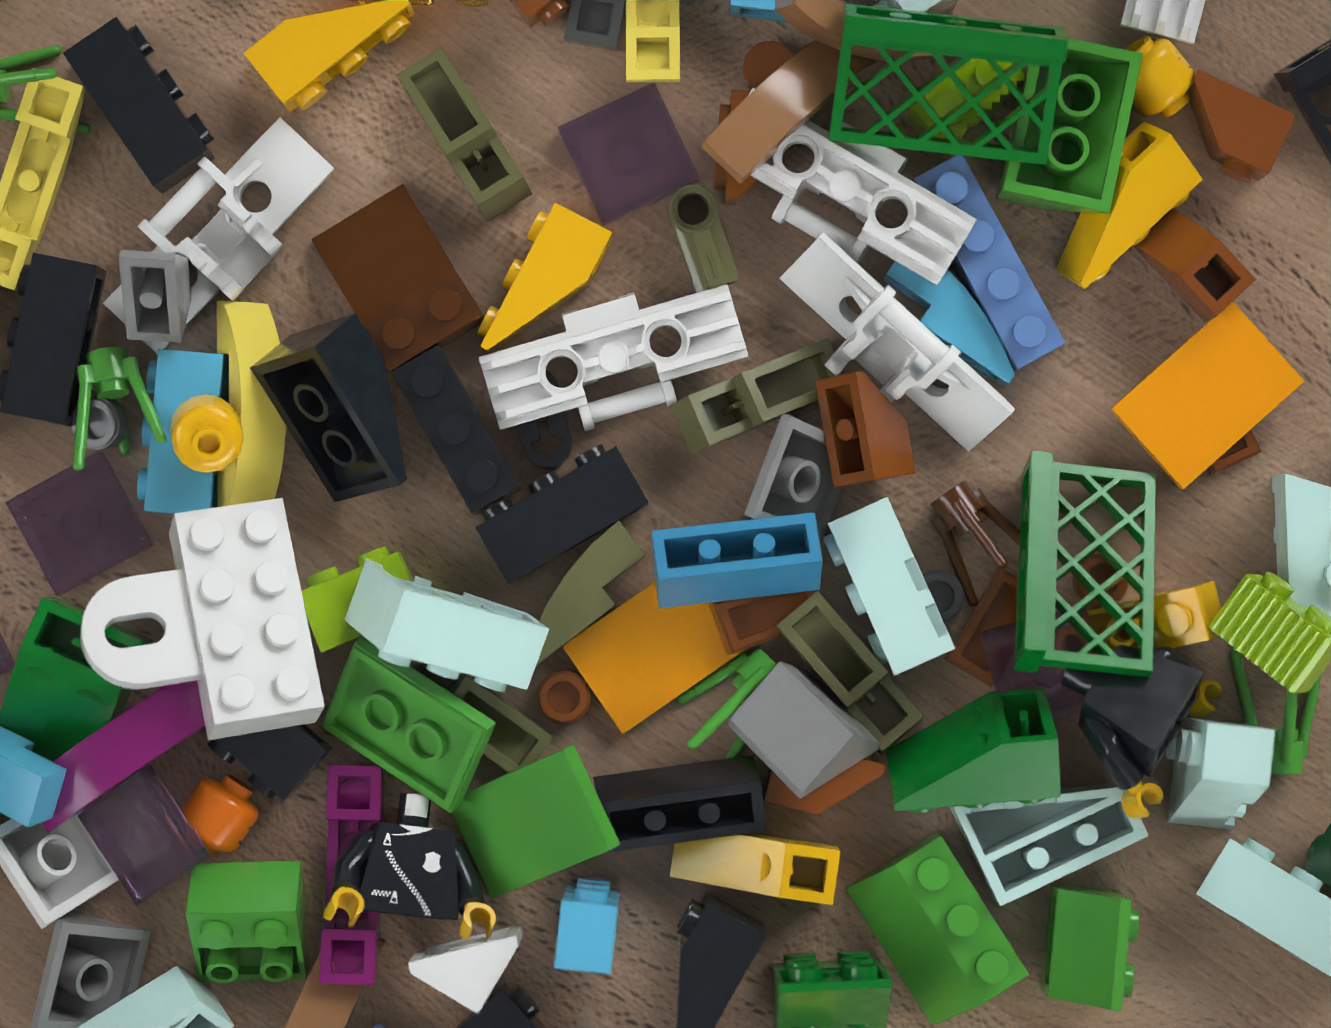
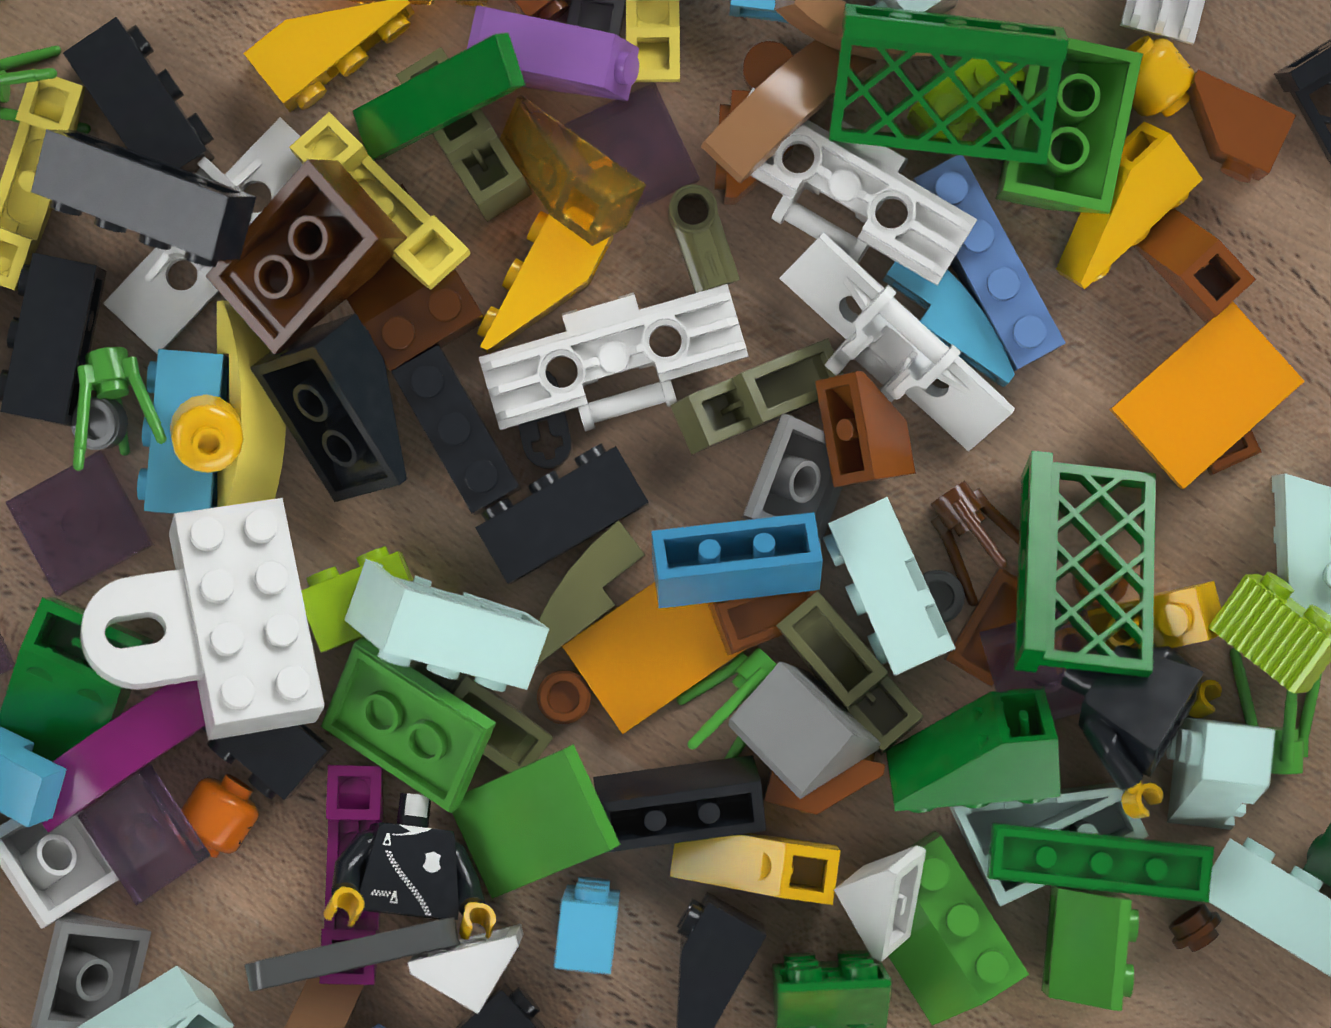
(143, 196): none -> brick
(155, 295): light grey slope -> none
(248, 921): bright green slope -> none
(306, 253): none -> reddish brown slope
(352, 954): none -> dark grey beam
(430, 246): none -> light yellow slope
(439, 96): none -> green tile
(562, 54): none -> medium lavender slope
(569, 174): none -> clear yellow slope
(884, 899): none -> white slope
(1100, 862): none -> green tile
(1195, 928): none -> reddish brown plate

